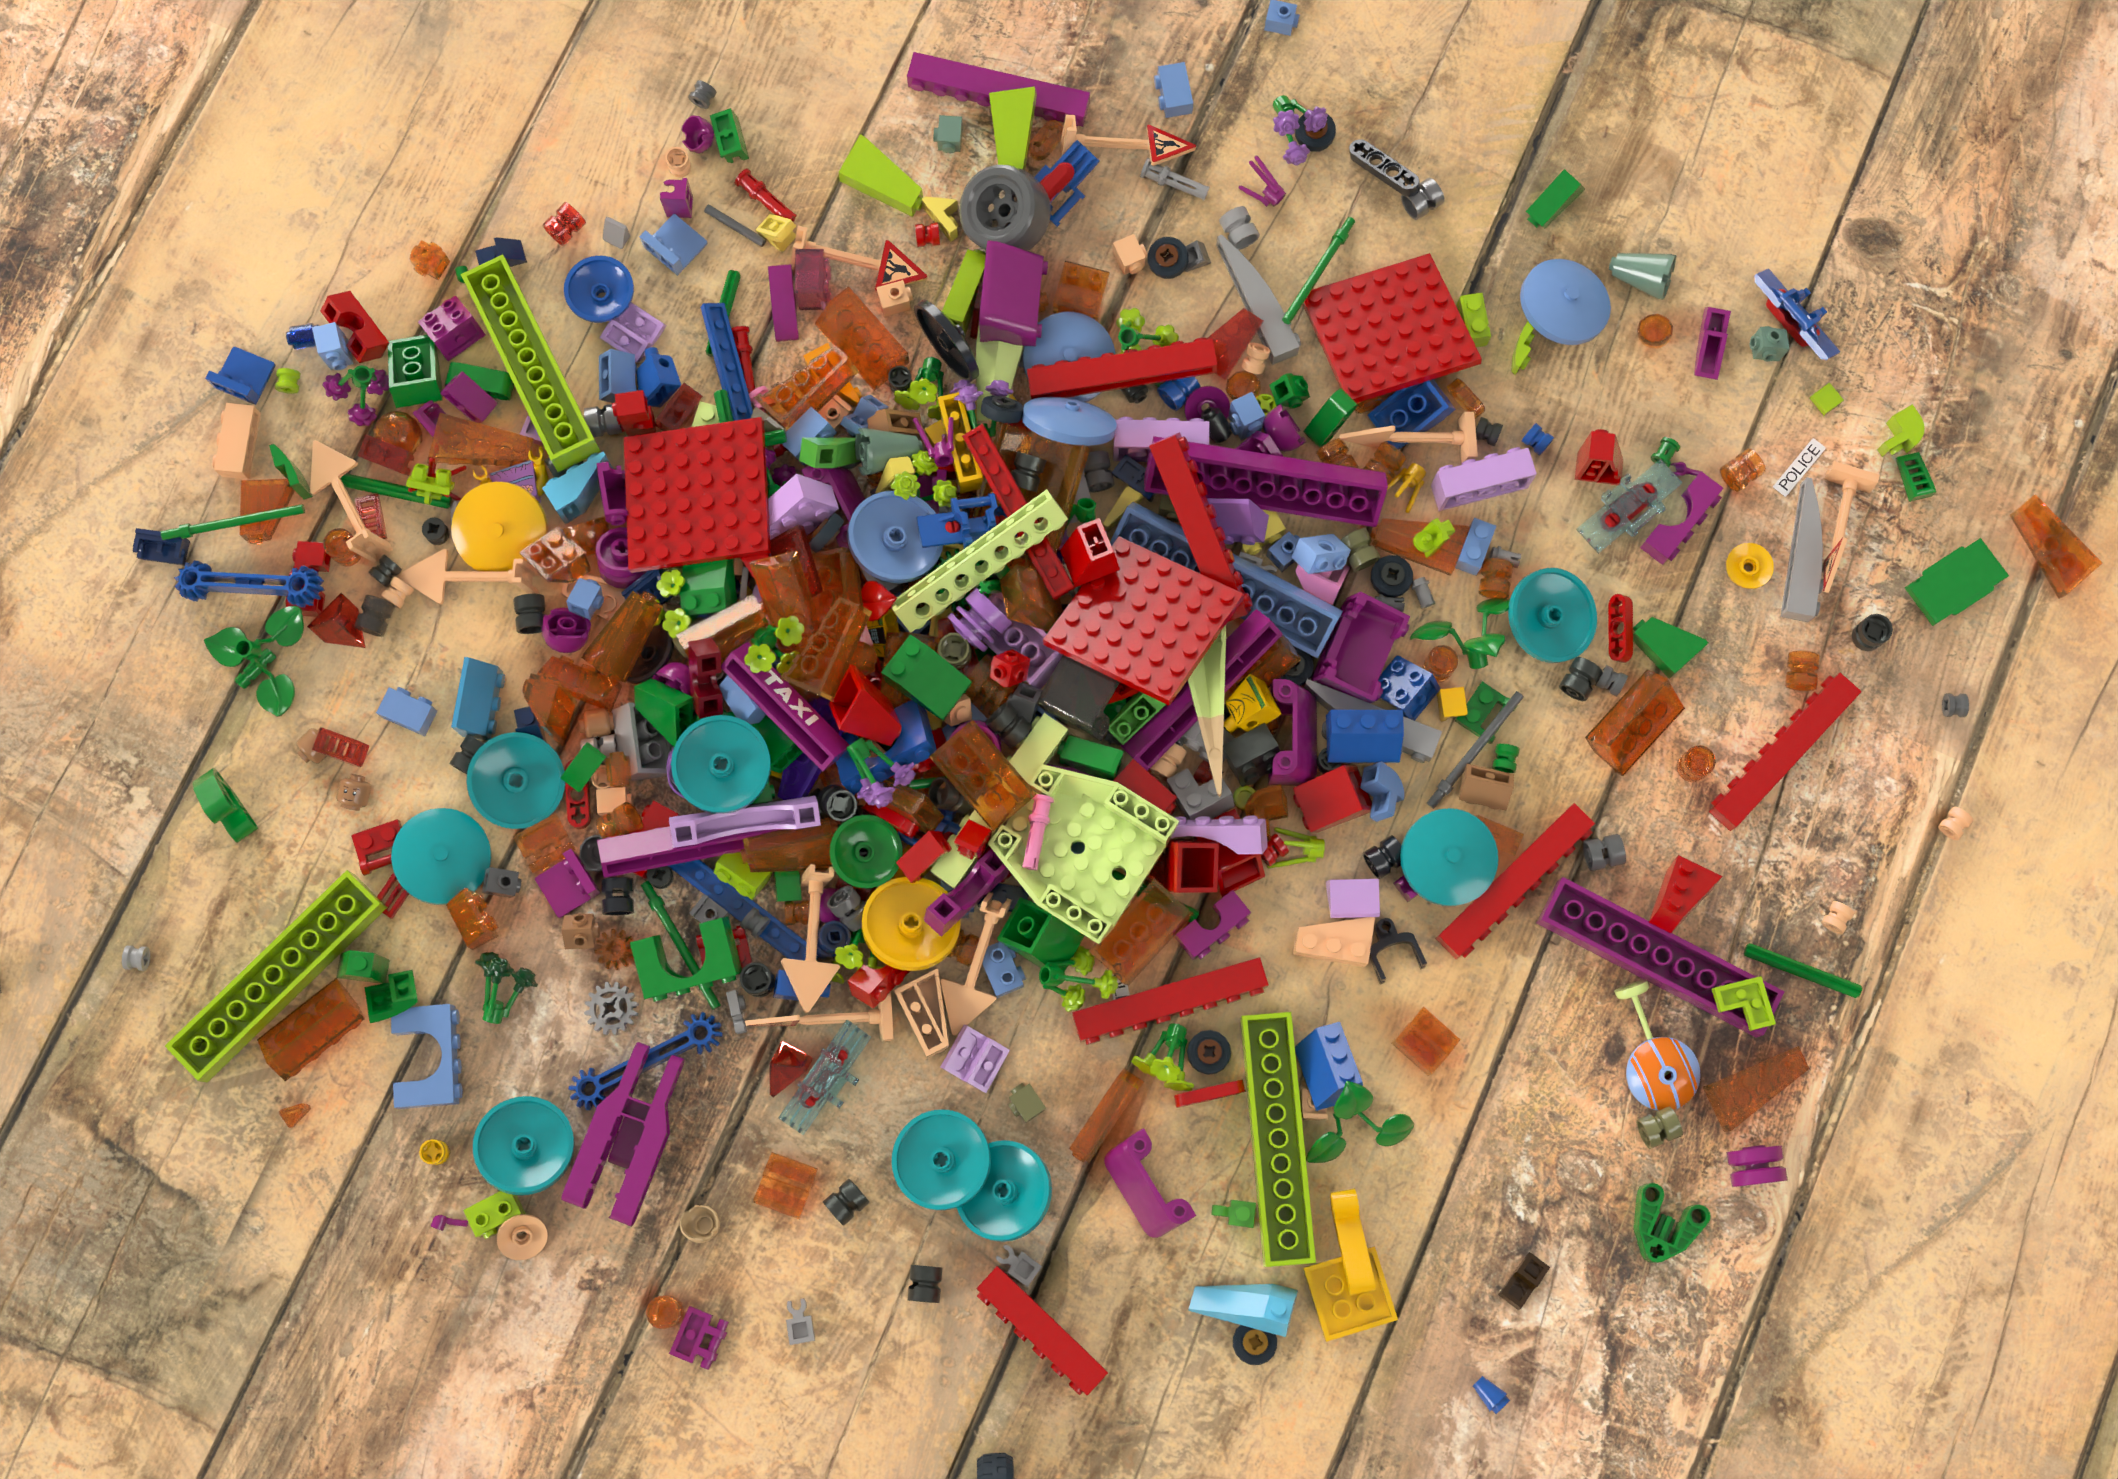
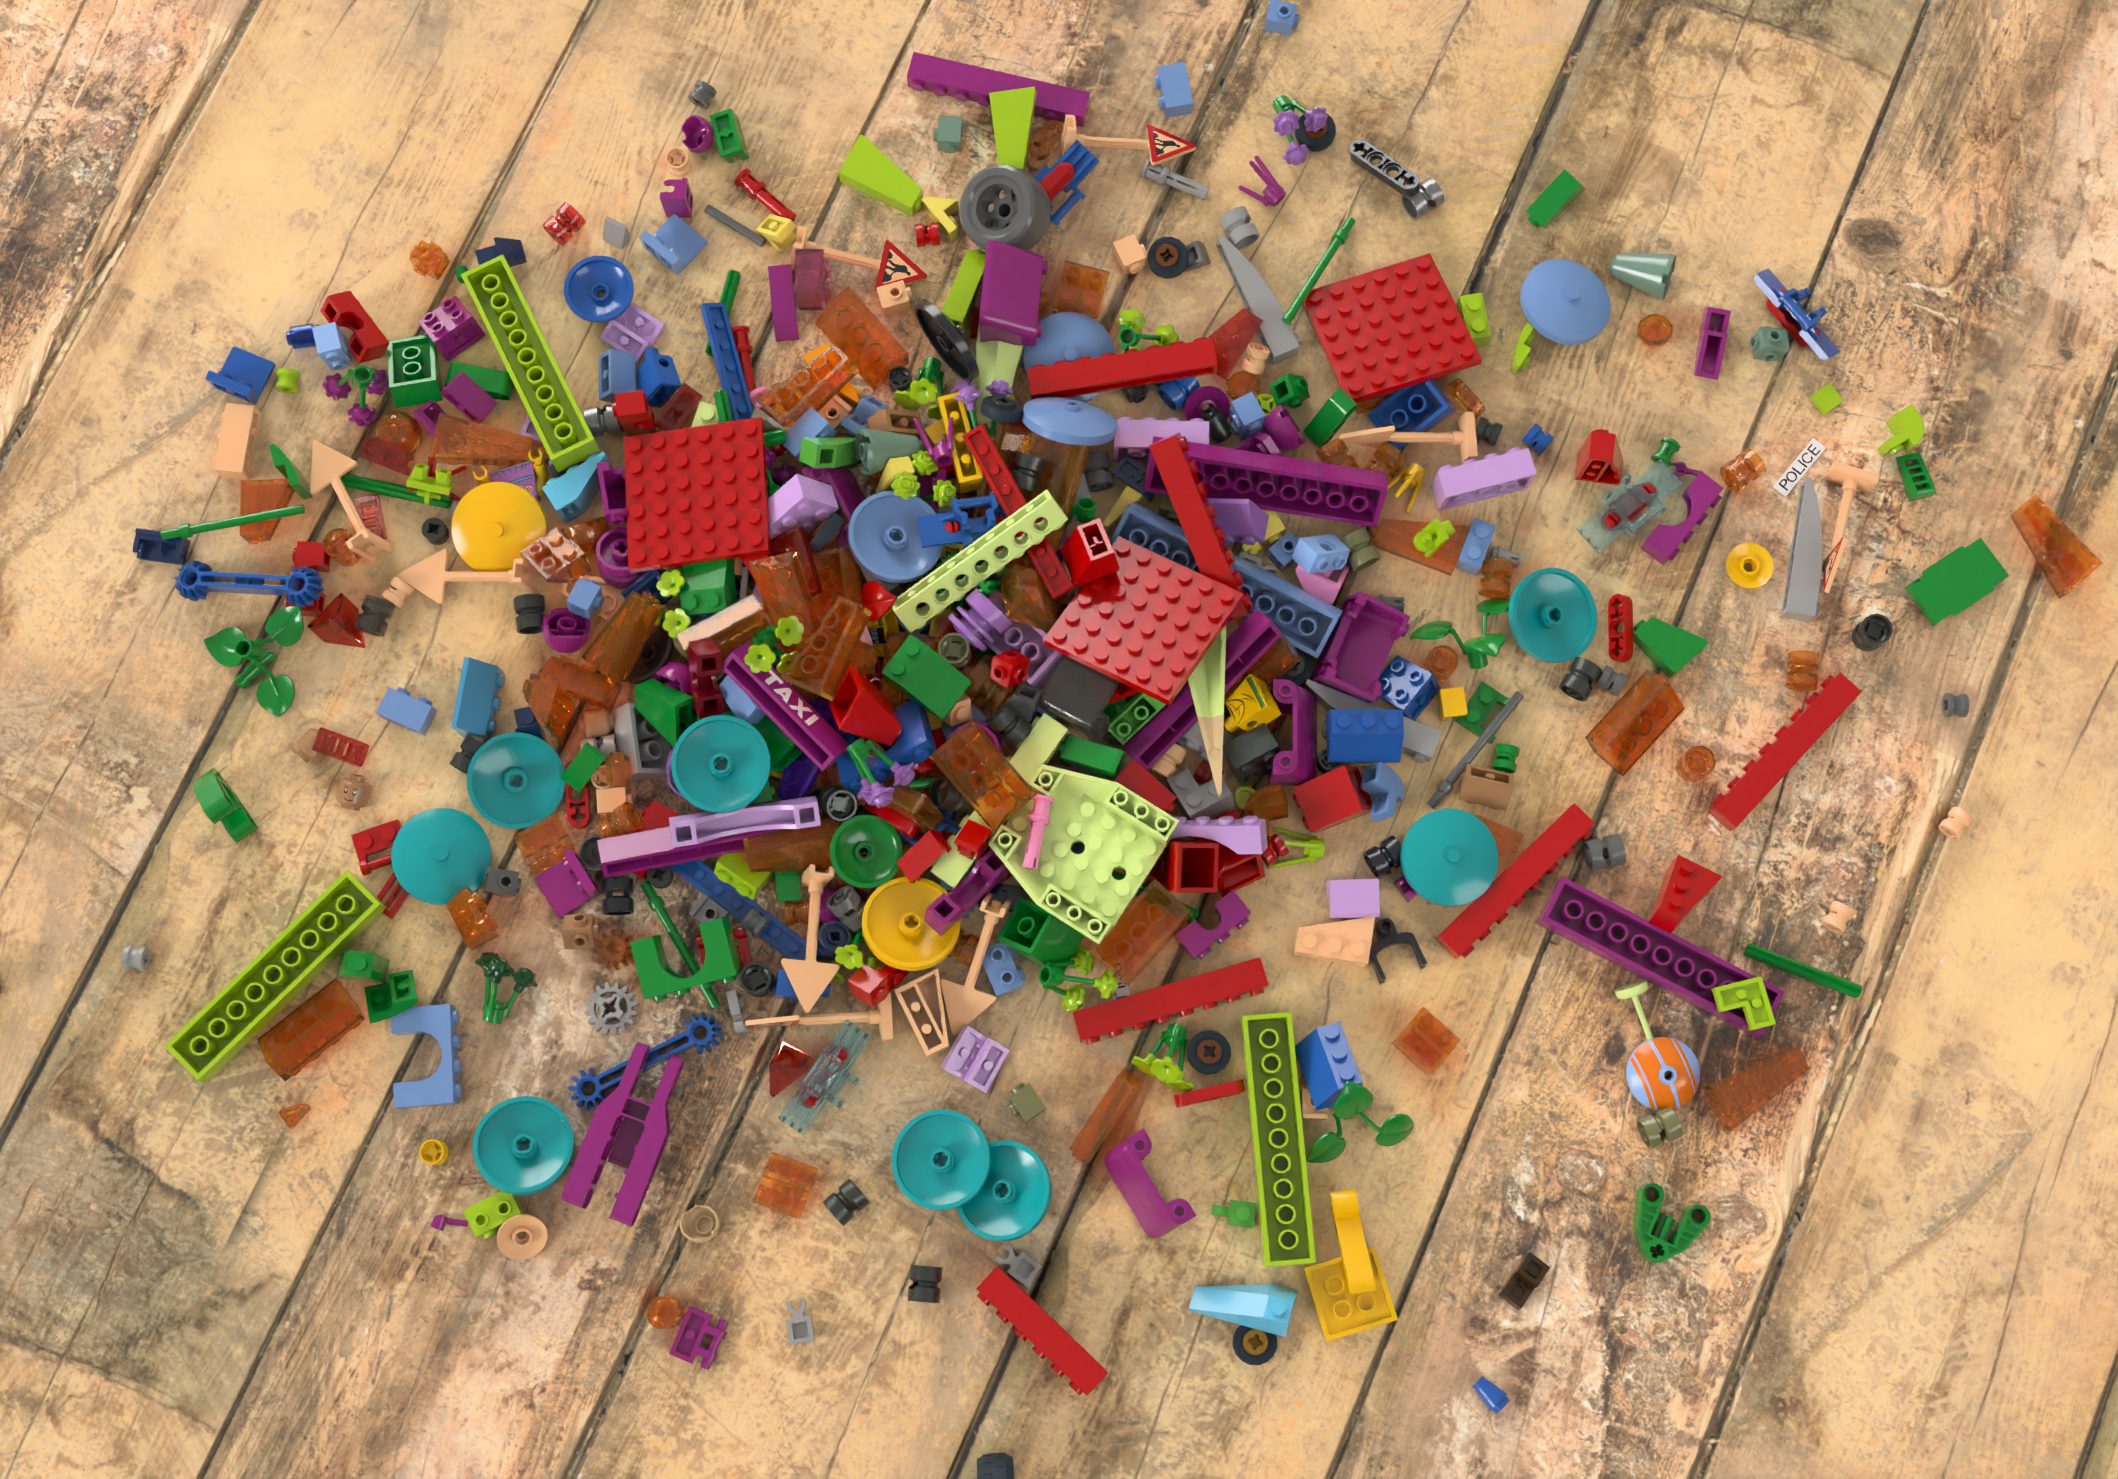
(384, 571): pearl dark grey wheel -> none
(1391, 584): black wheel -> none
(1423, 592): light grey pin -> none
(1756, 1165): magenta wheel -> none

